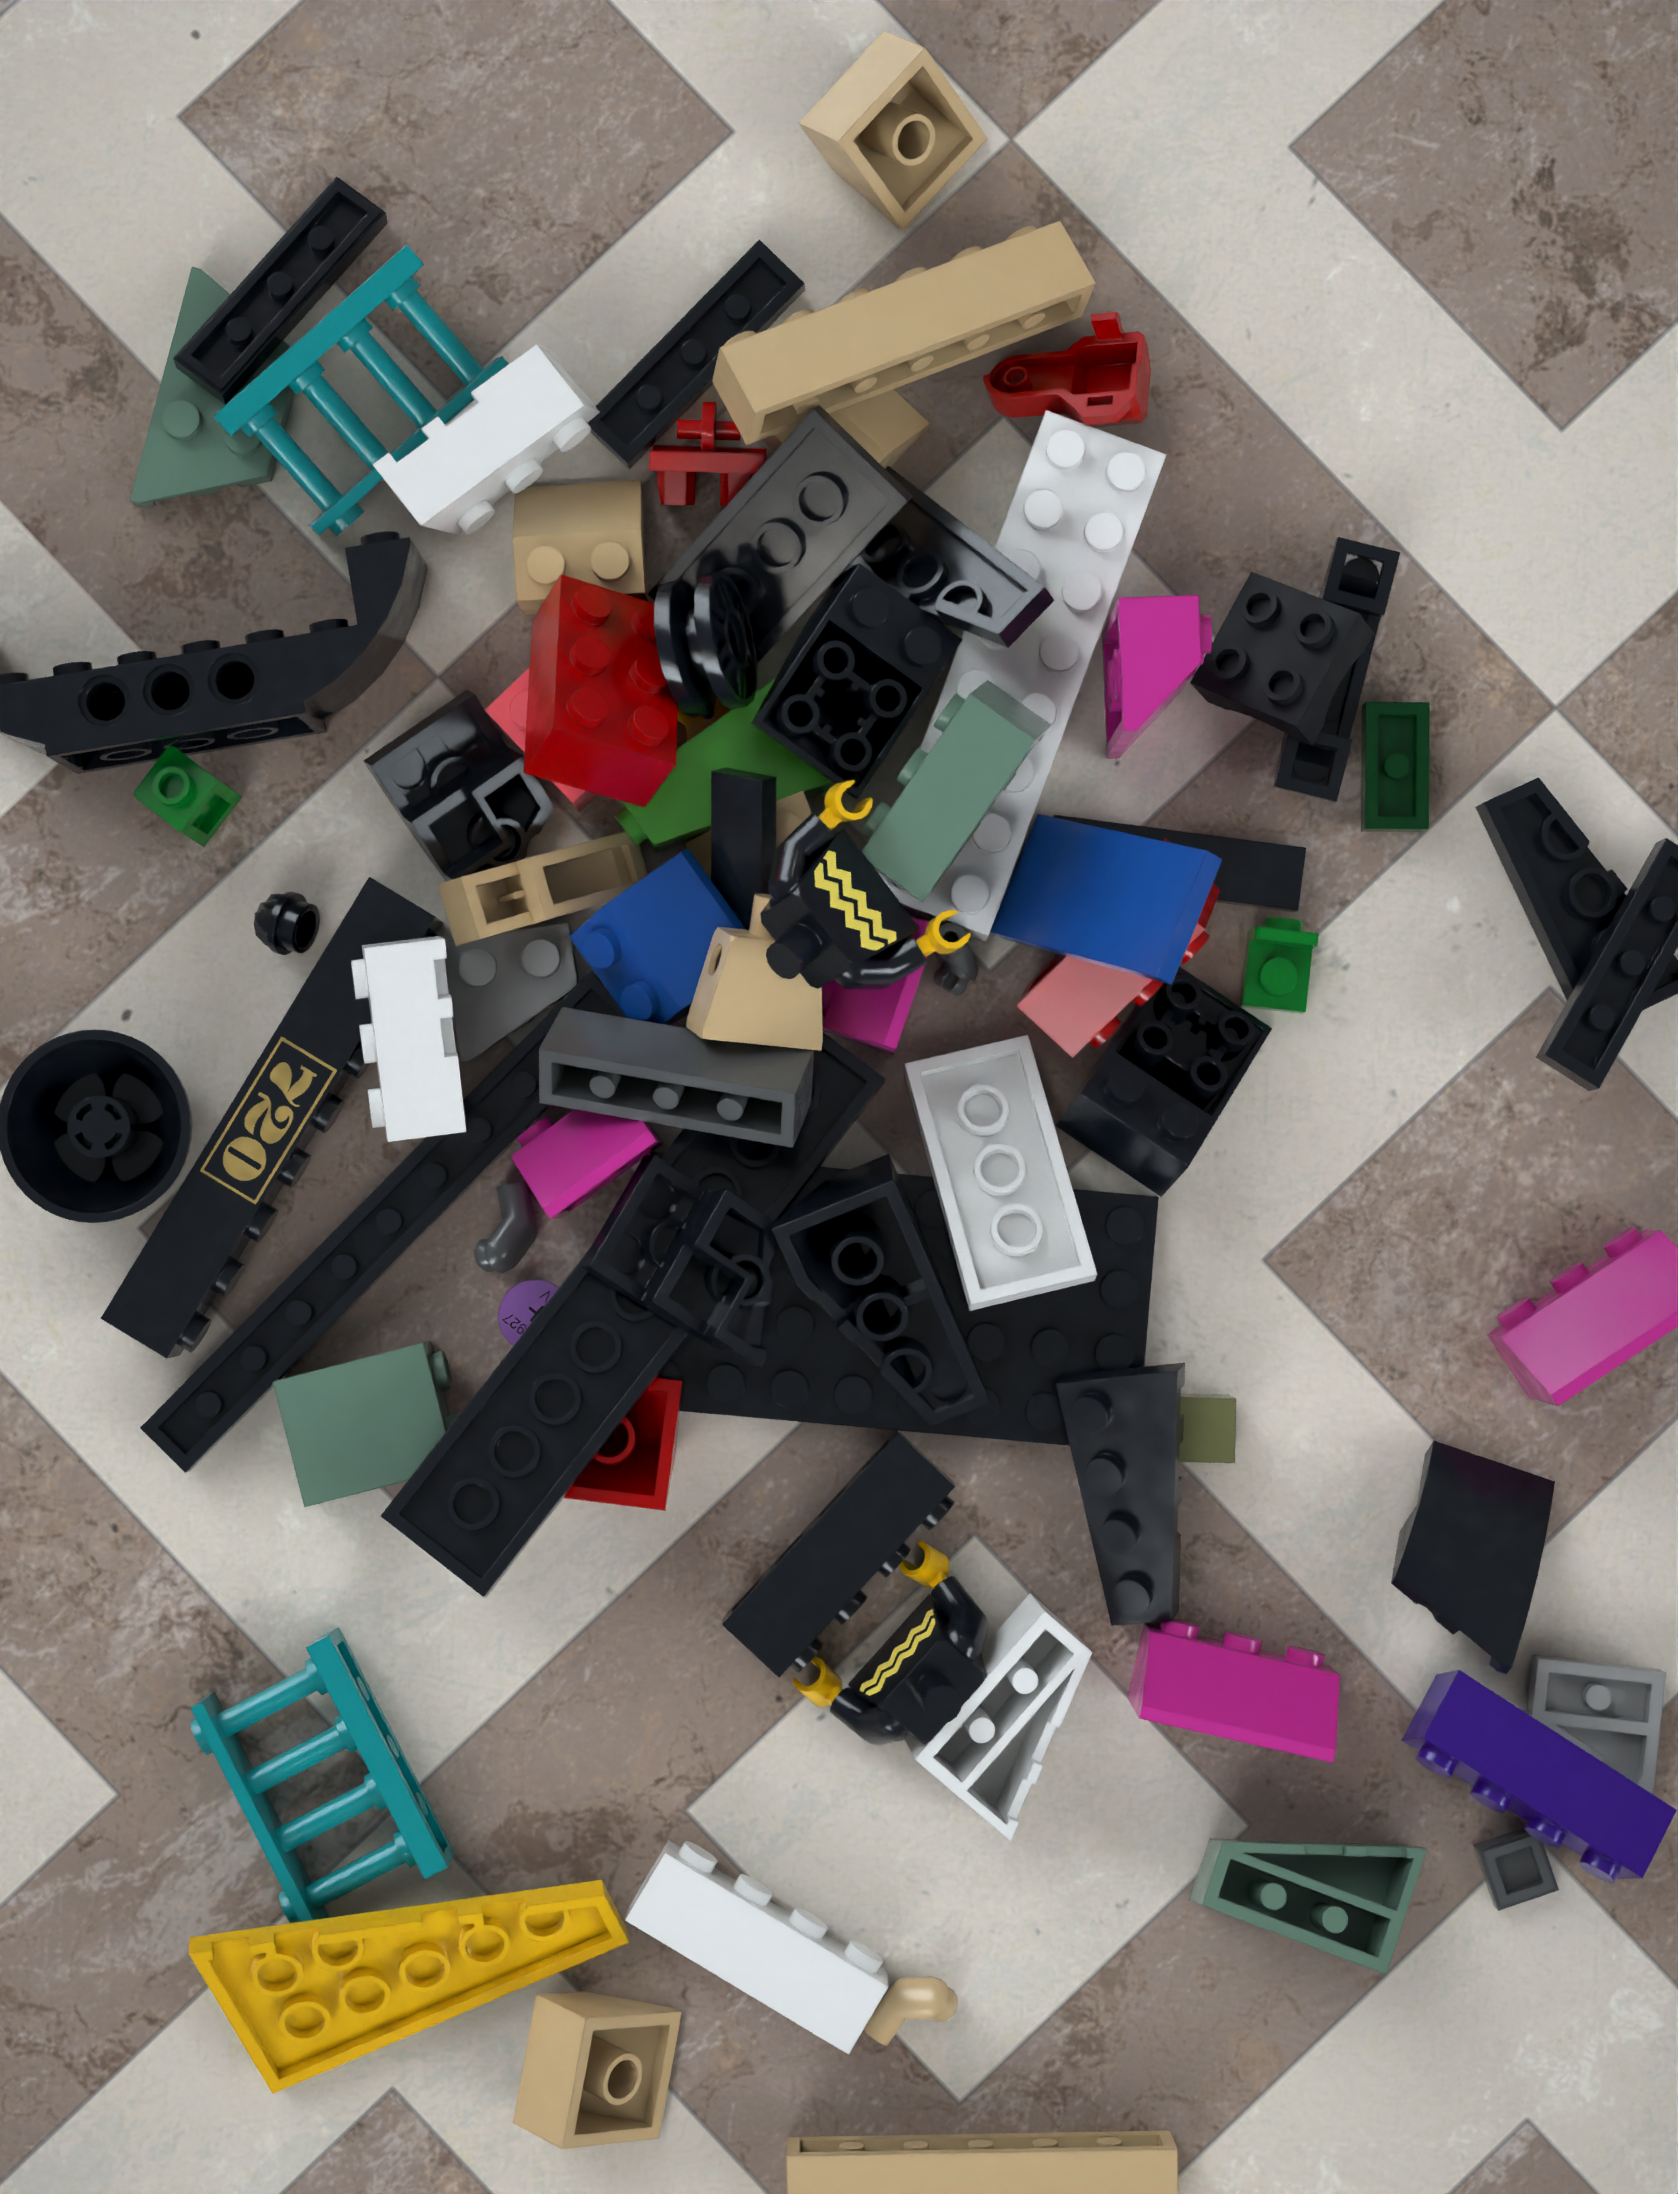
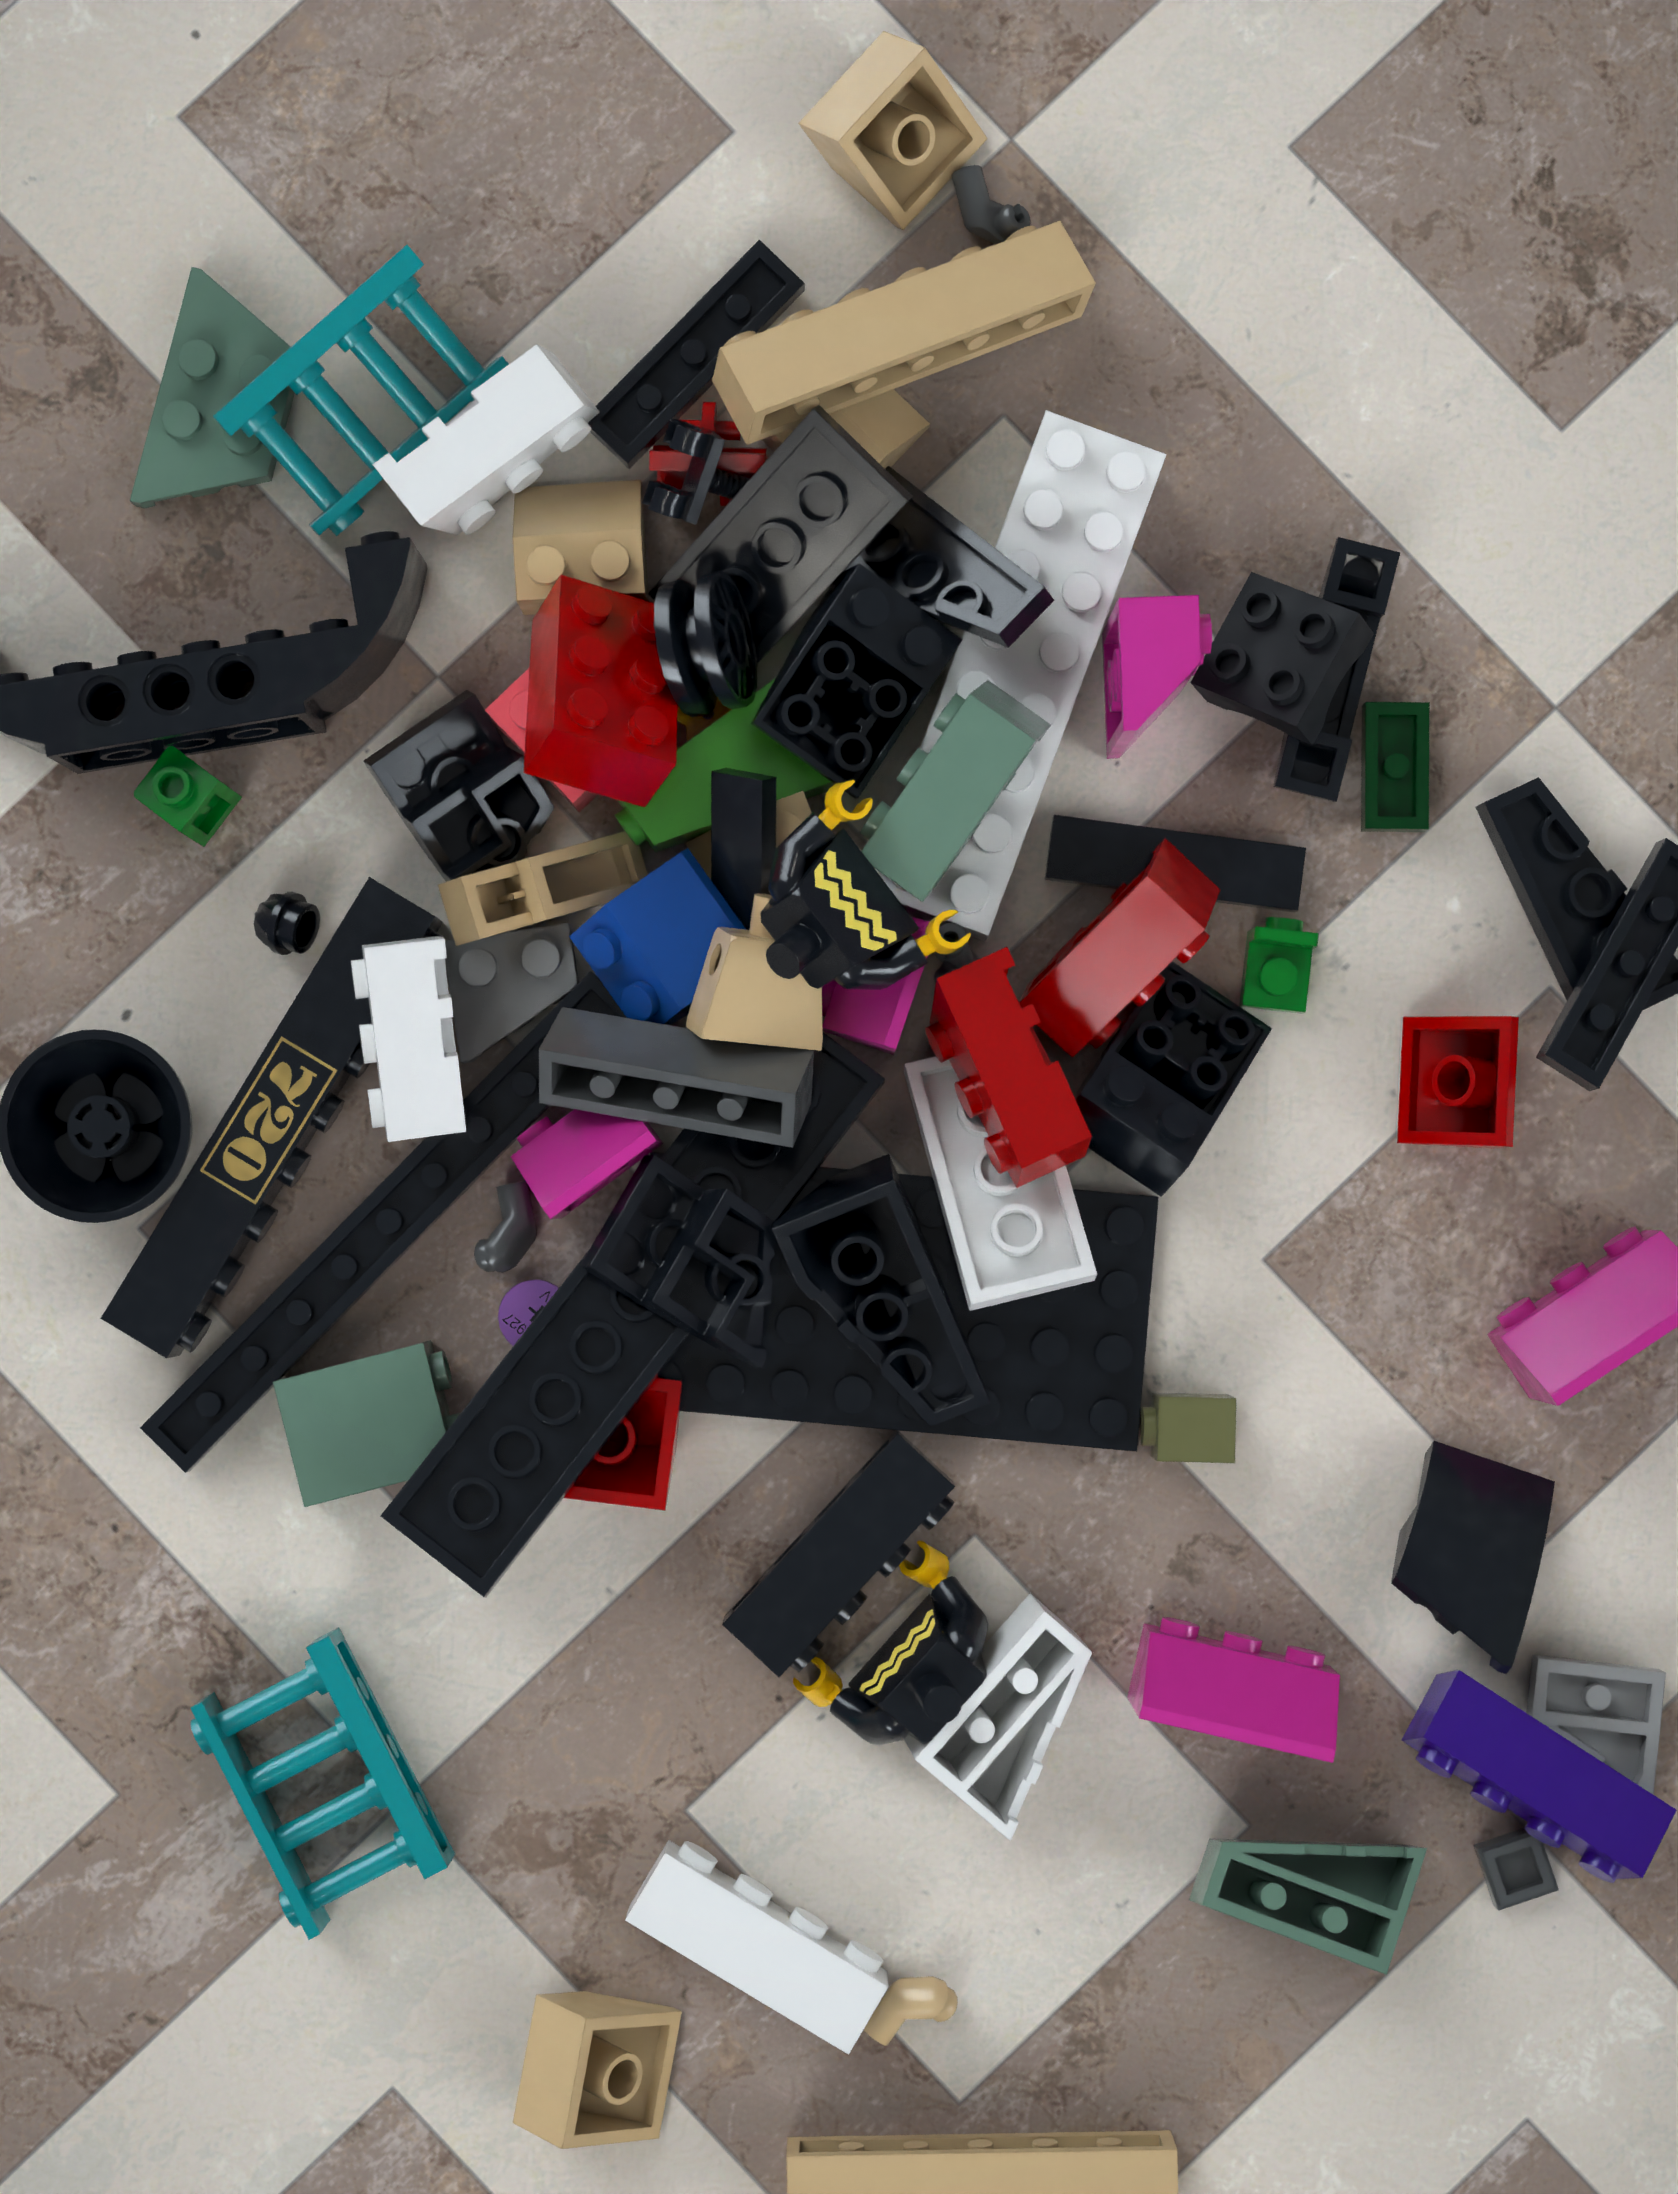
(280, 290): black tile -> none
(357, 1982): yellow wing -> none
(702, 475): none -> black bar
(979, 213): none -> dark grey arm
(1005, 1071): none -> red wedge
(1093, 382): red piece -> none
(1106, 897): blue tile -> none
(1126, 1461): black wing -> none
(1458, 1081): none -> red slope

